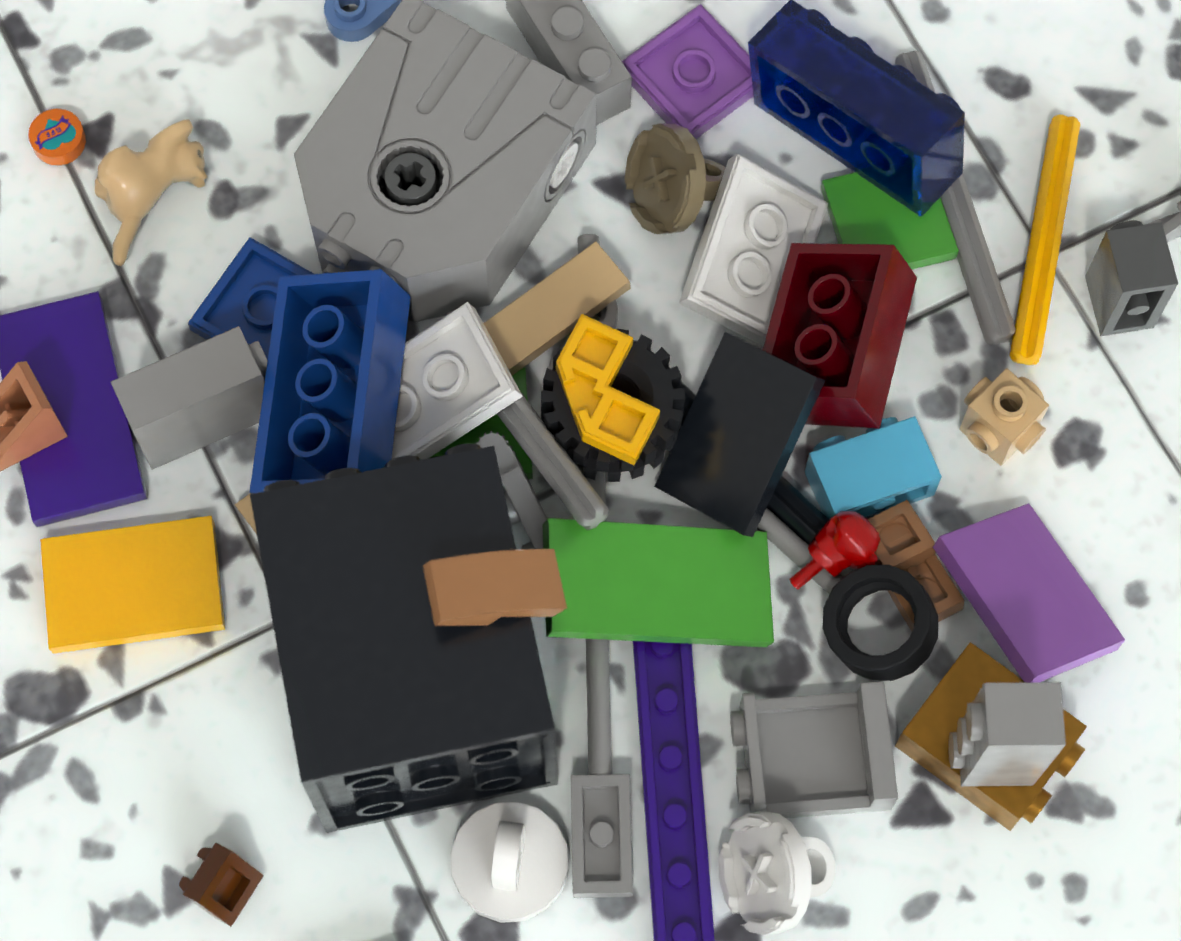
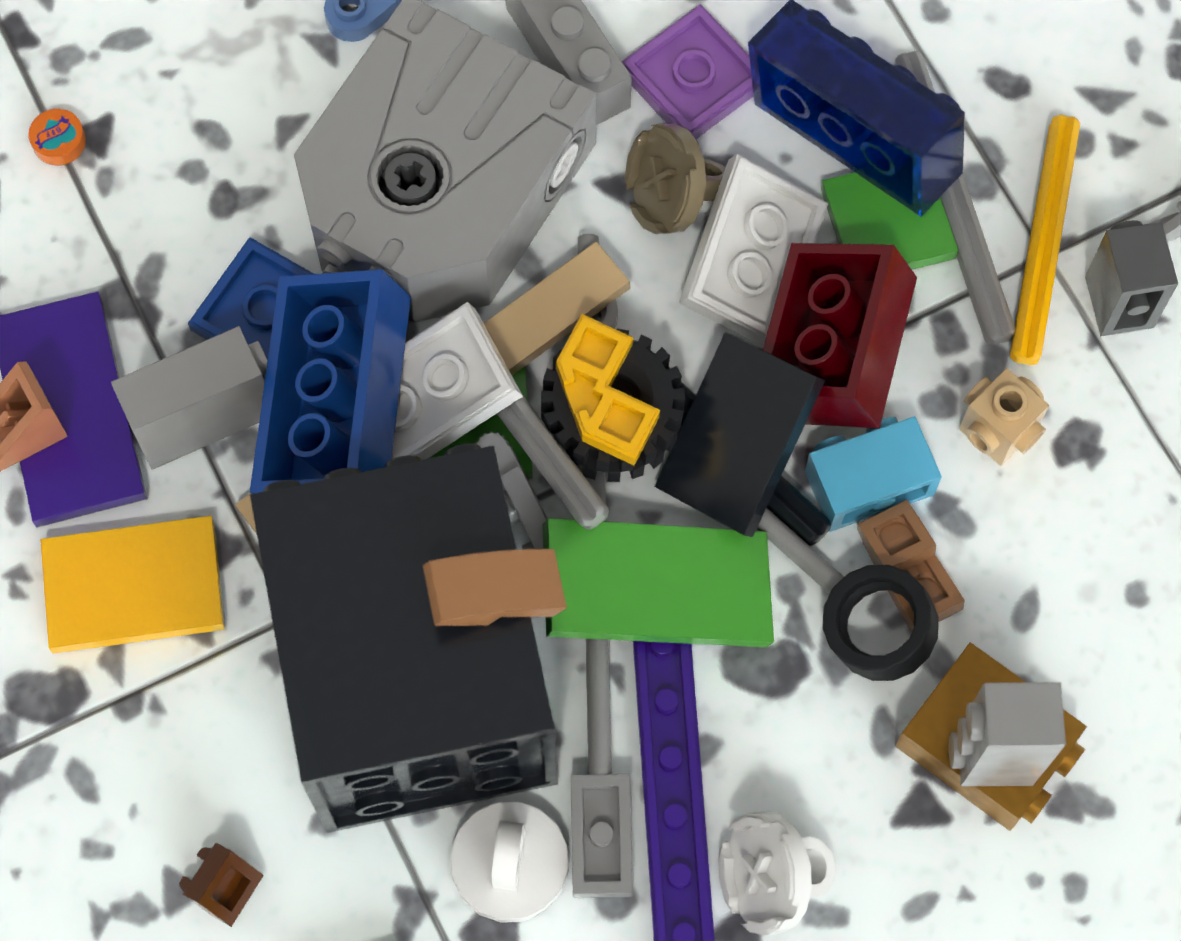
(135, 180): tan animal -> none
(816, 753): light grey panel -> none
(842, 543): red piece -> none
(1028, 594): medium lavender tile -> none

